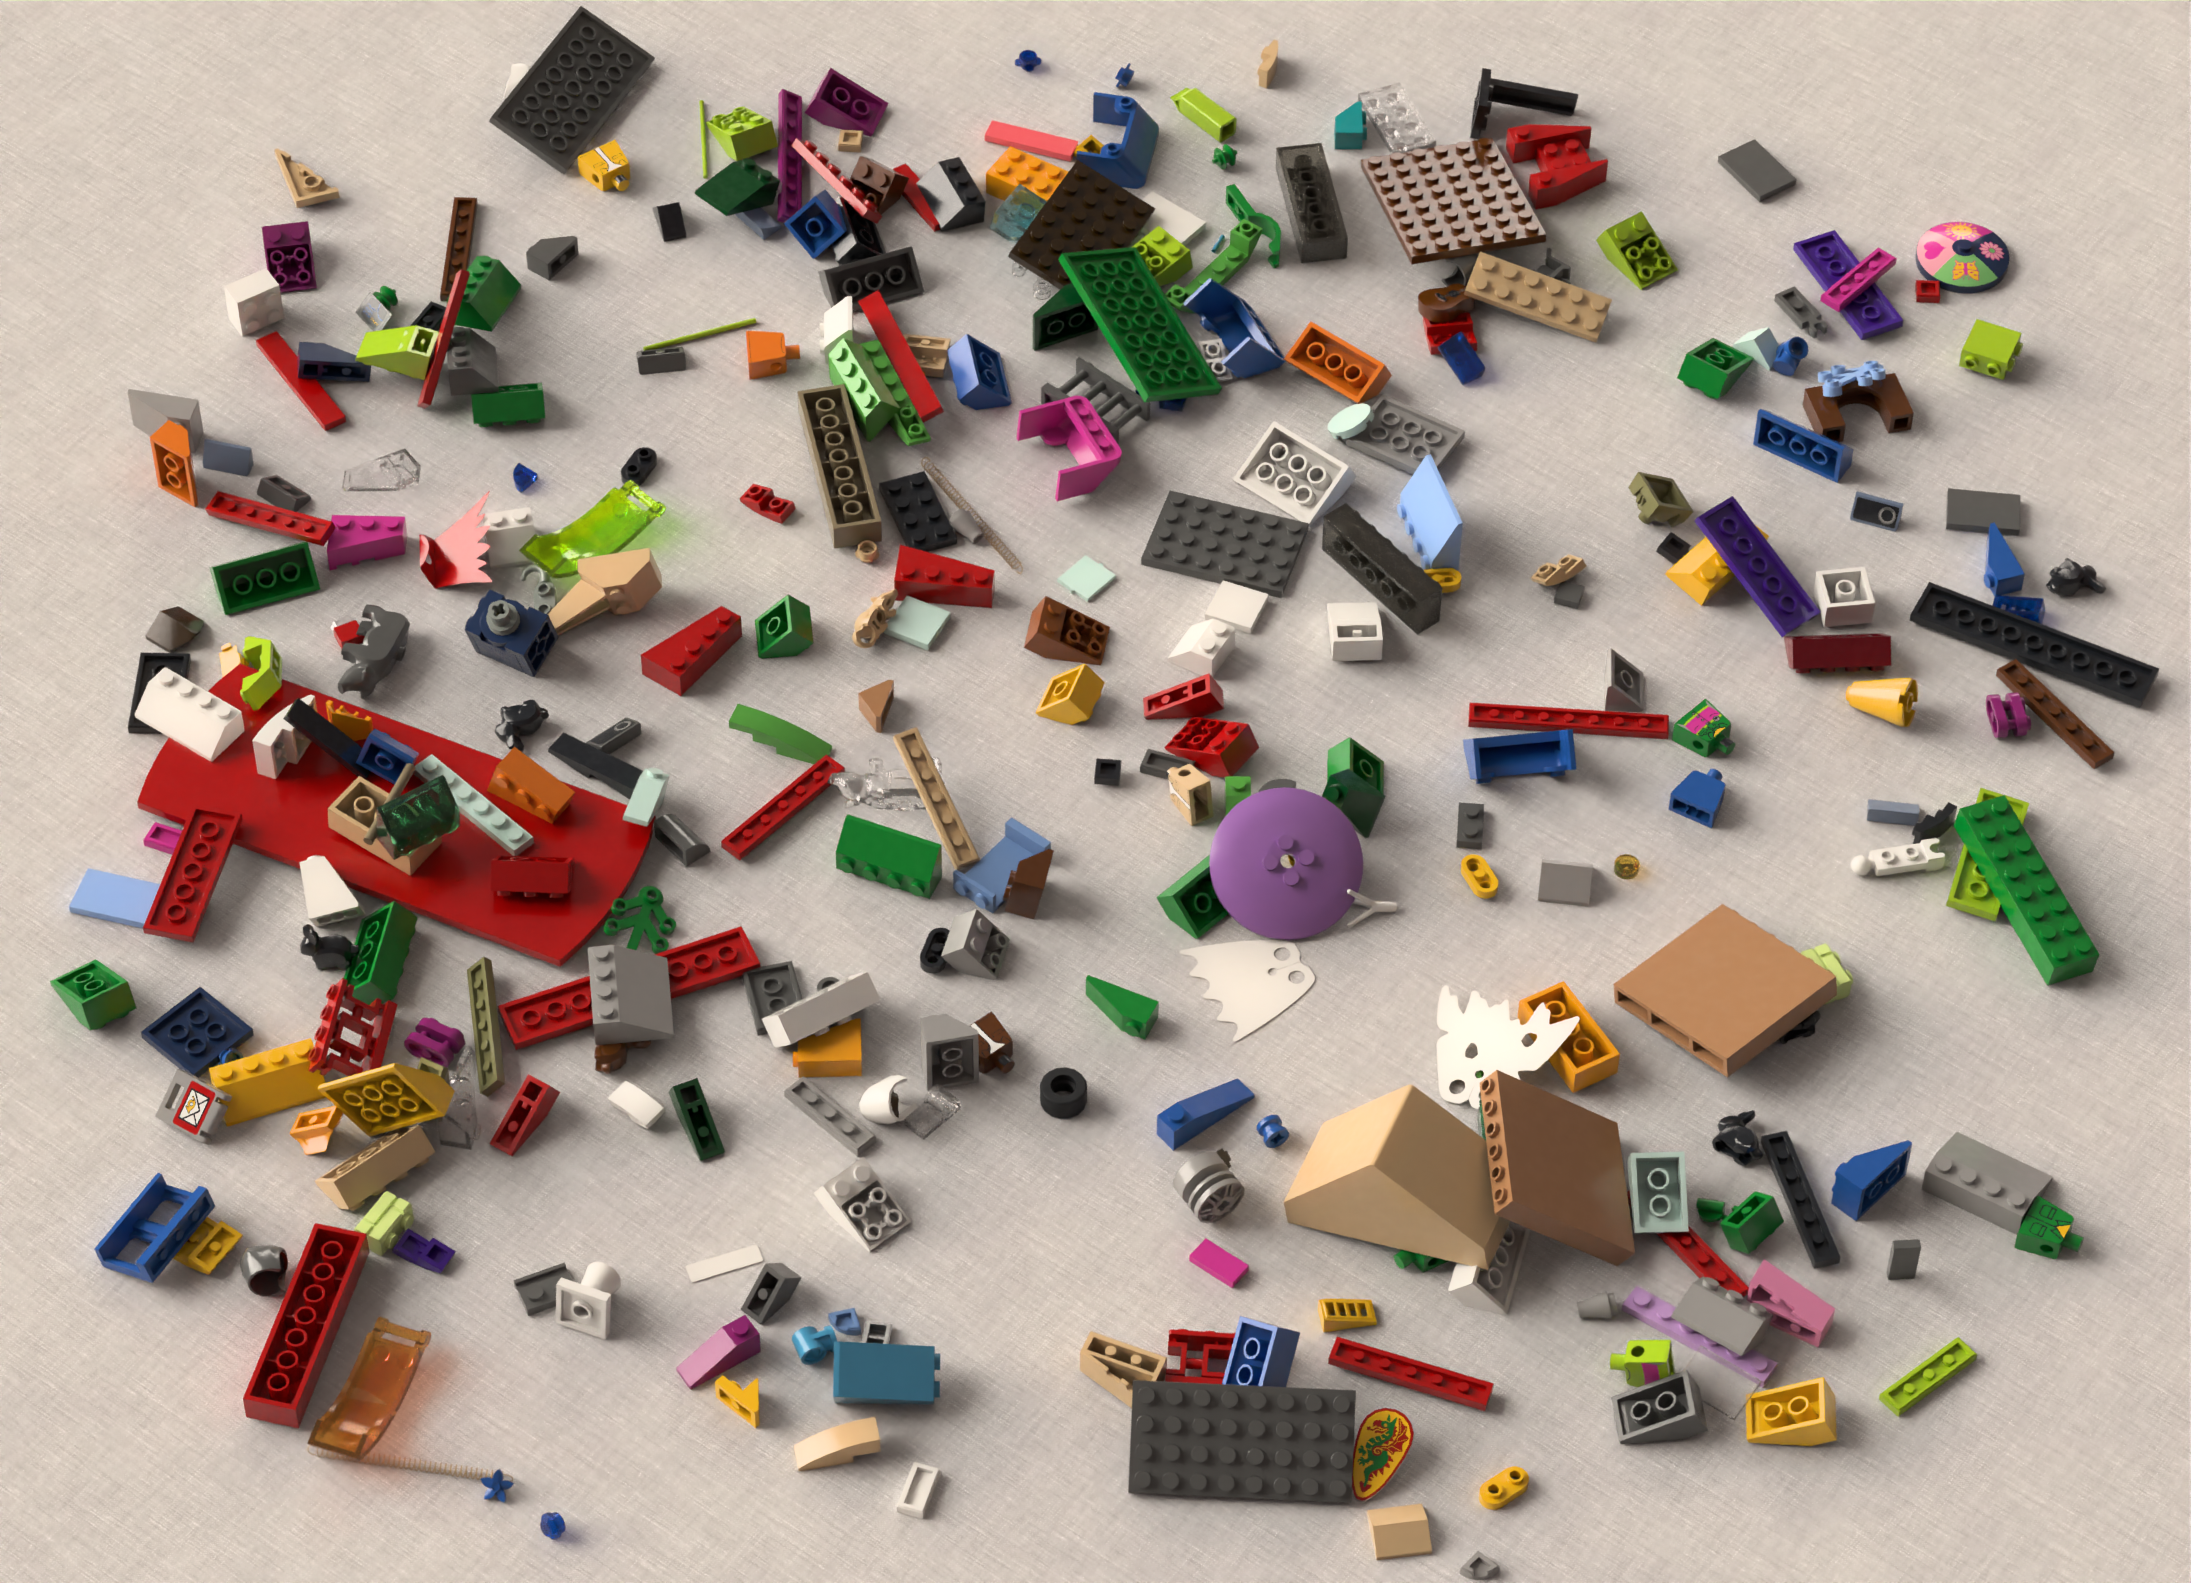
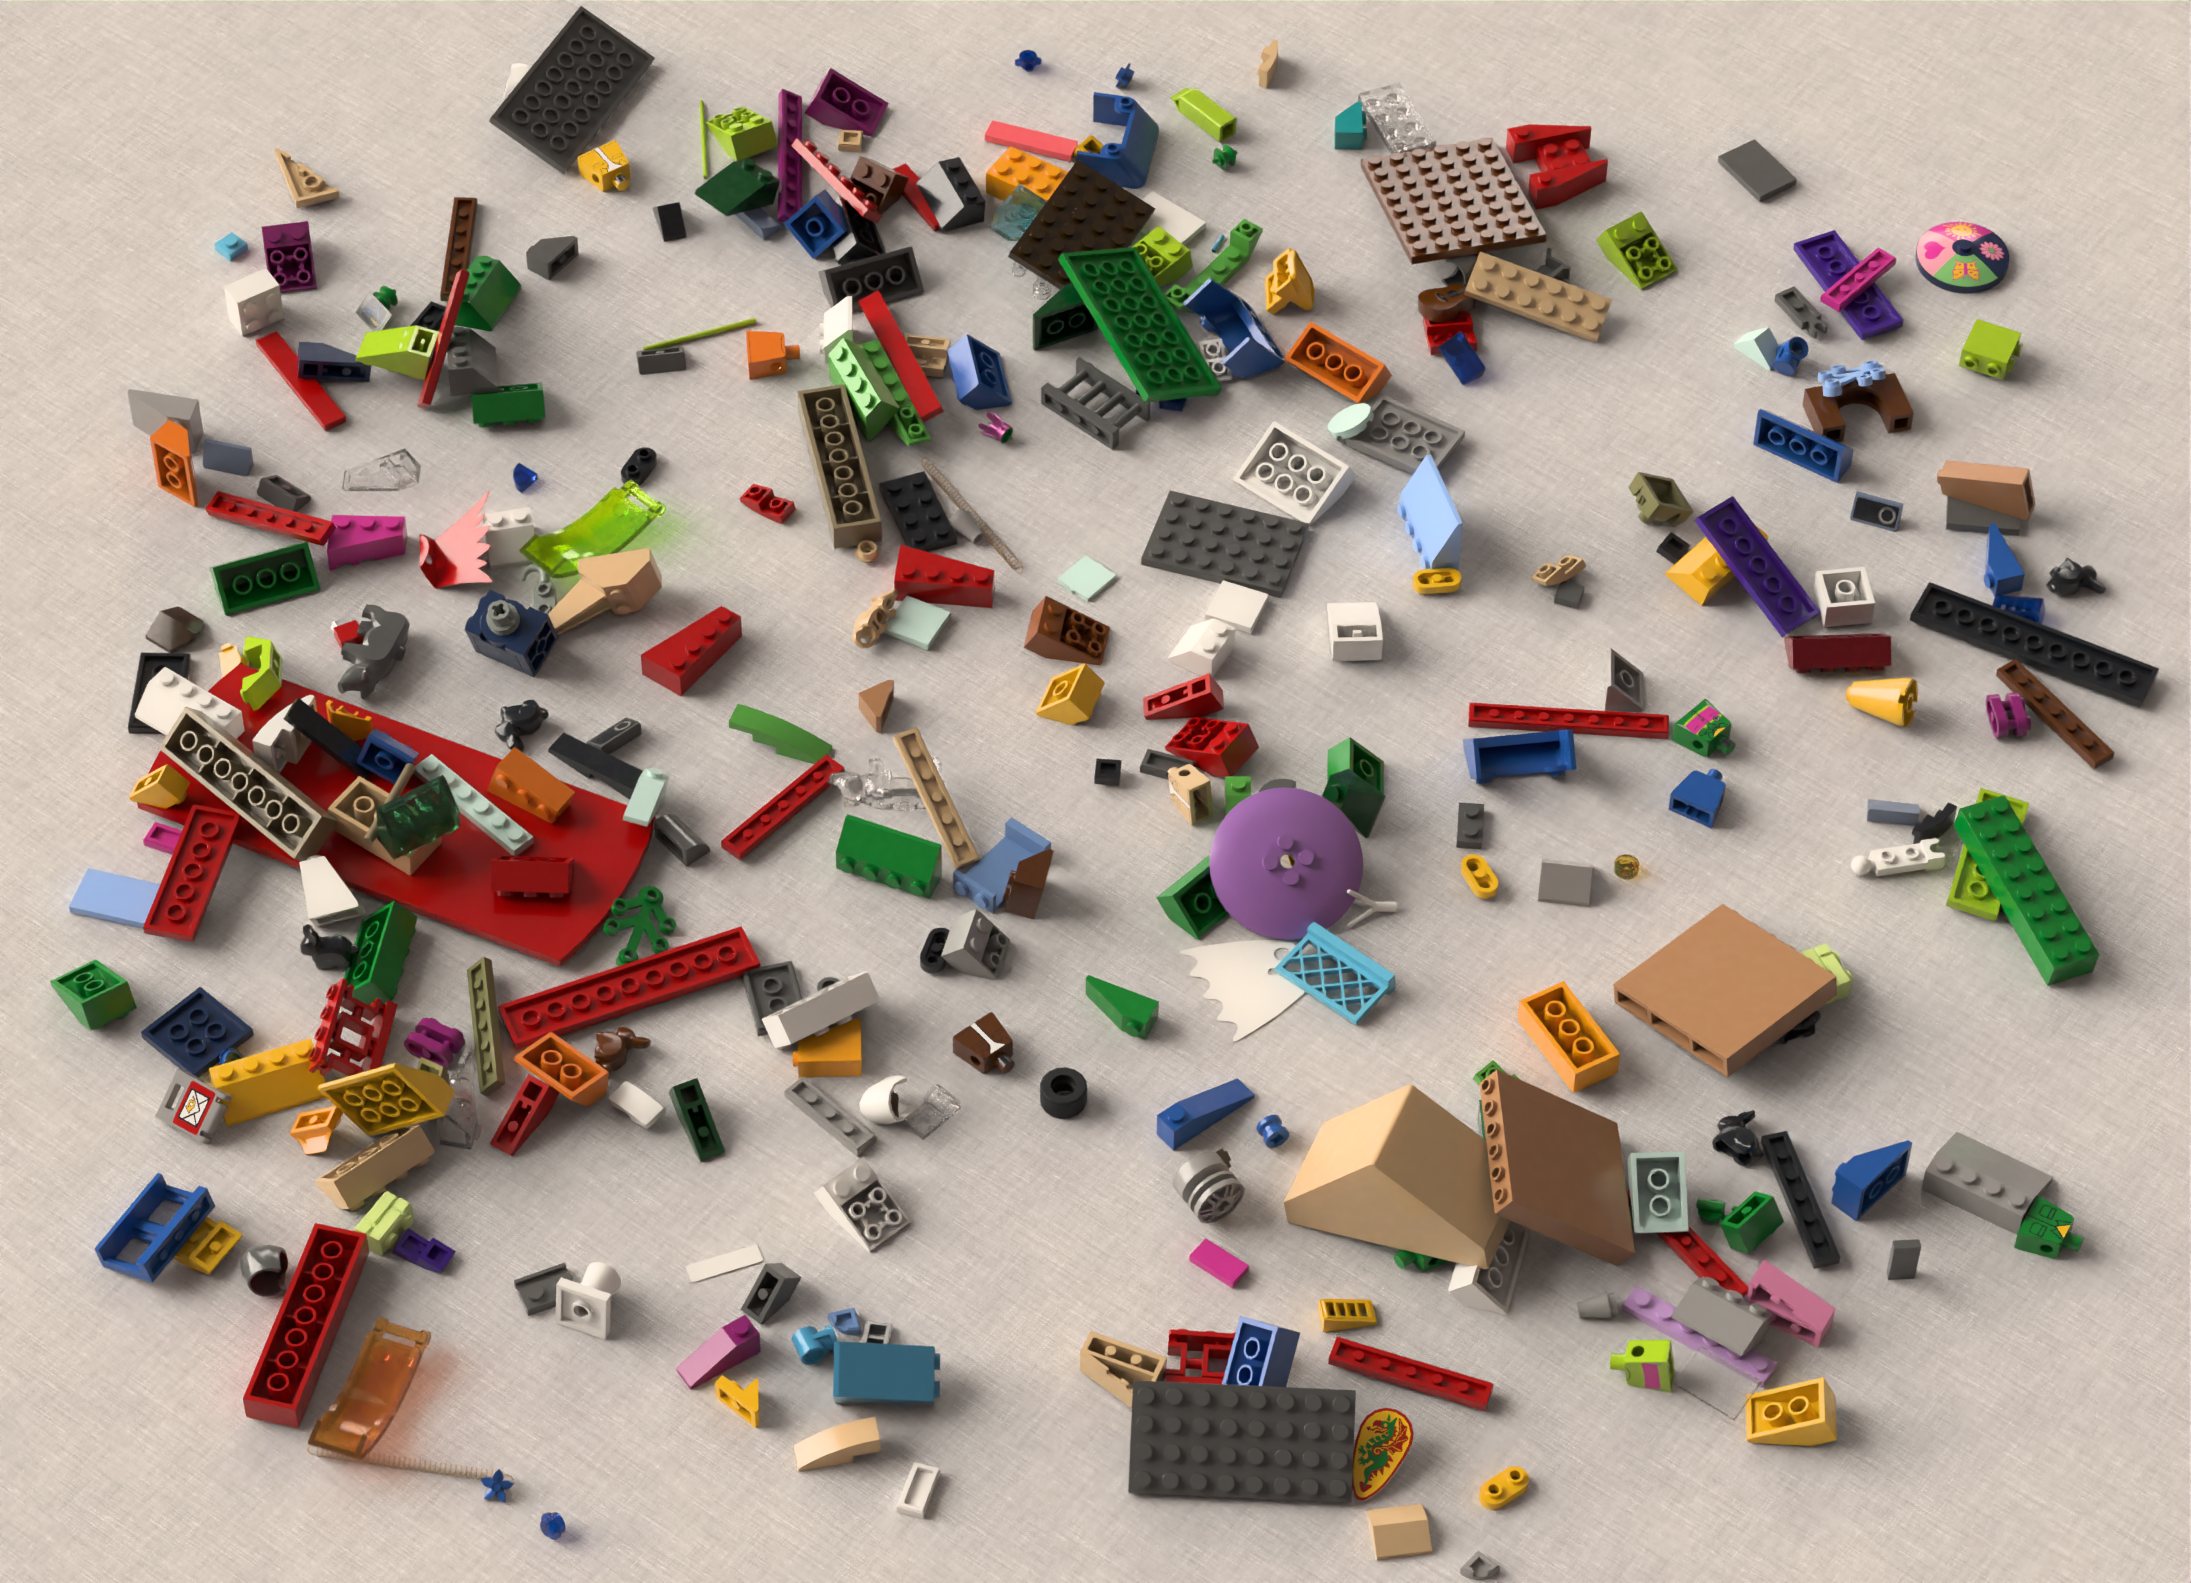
(160, 788): none -> yellow slope
(231, 246): none -> medium azure plate
(248, 784): none -> dark tan brick
(565, 1069): none -> orange slope
(629, 995): light grey slope -> none
(784, 629): green slope -> none
(948, 1052): light grey slope -> none
(997, 429): none -> flat silver piece
(1078, 426): dark pink windscreen -> none
(1243, 210): green piece -> none
(1288, 283): none -> yellow piece
(1311, 203): clear smoke brick -> none
(1344, 955): none -> medium azure fence
(1382, 568): clear smoke brick -> none
(1497, 1043): white piece -> none
(1519, 95): black bracket -> none
(1660, 1411): dark grey slope -> none
(1713, 368): green slope -> none
(1927, 291): red tile -> none
(1927, 1376): lime tile -> none
(1989, 486): none -> medium nougat slope

